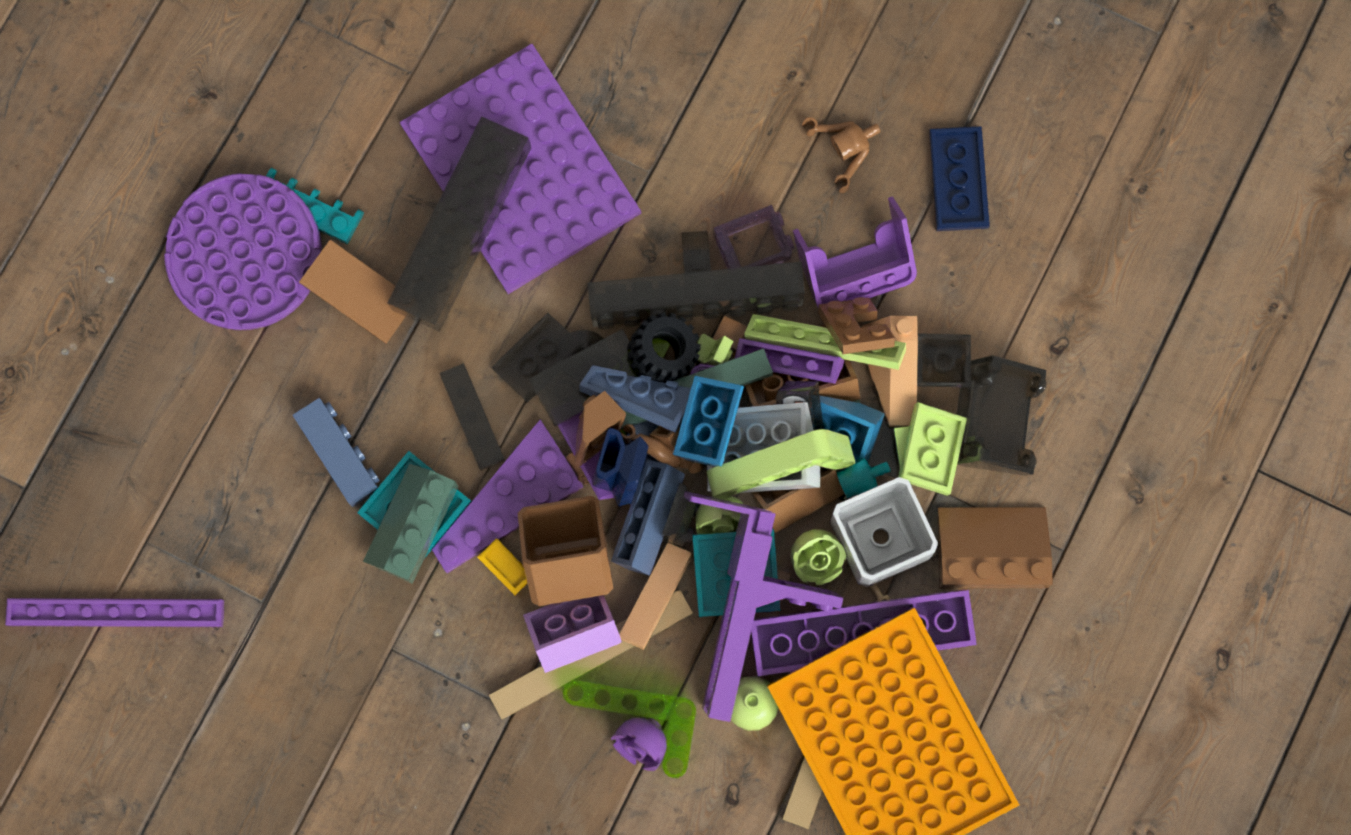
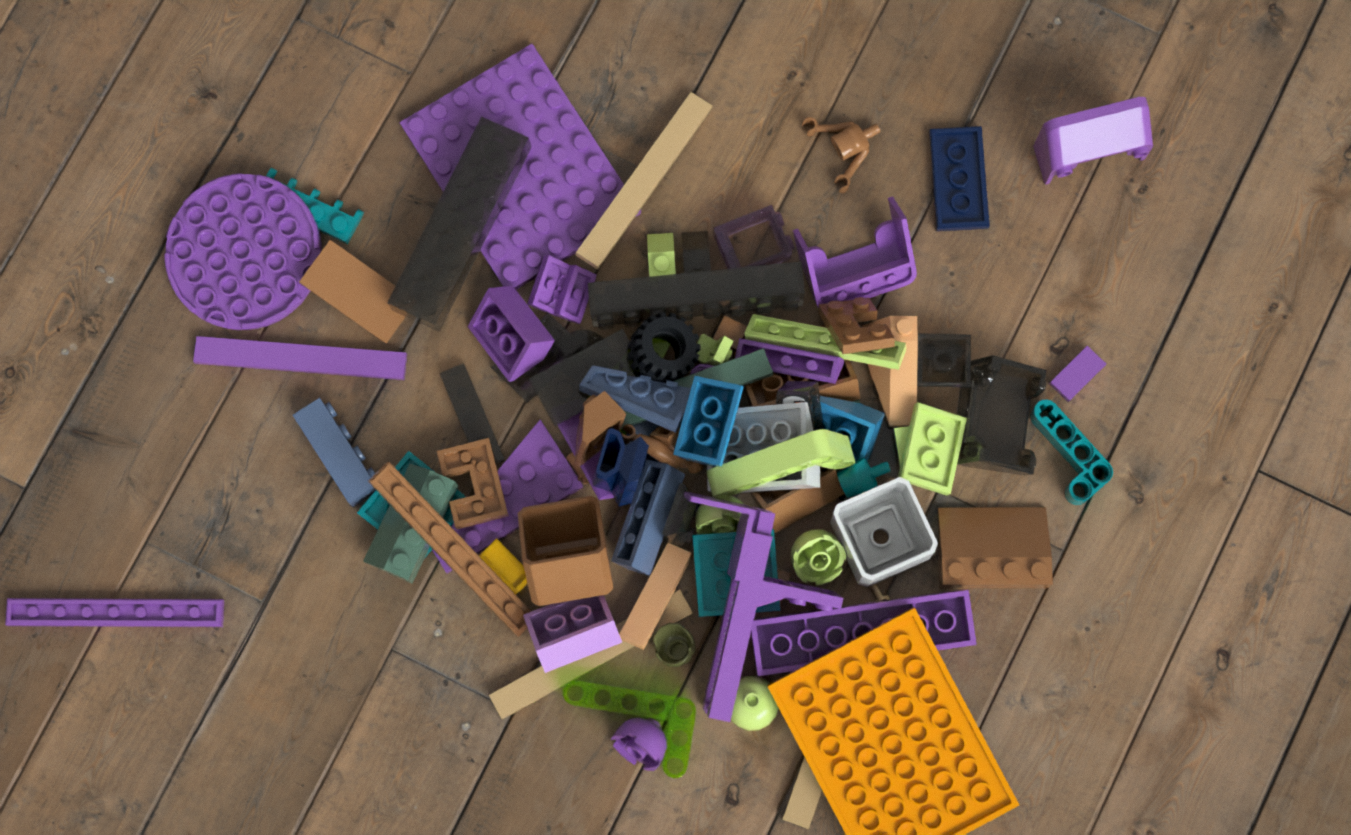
(300, 358): none -> medium lavender tile
(450, 547): none -> medium nougat tile
(488, 500): none -> medium nougat plate
(510, 332): none -> medium lavender slope
(561, 289): none -> medium lavender slope
(643, 181): none -> tan tile
(661, 254): none -> yellowish green slope
(674, 645): none -> olive hair
(1066, 449): none -> teal beam
(1077, 373): none -> medium lavender tile
(1093, 135): none -> windscreen

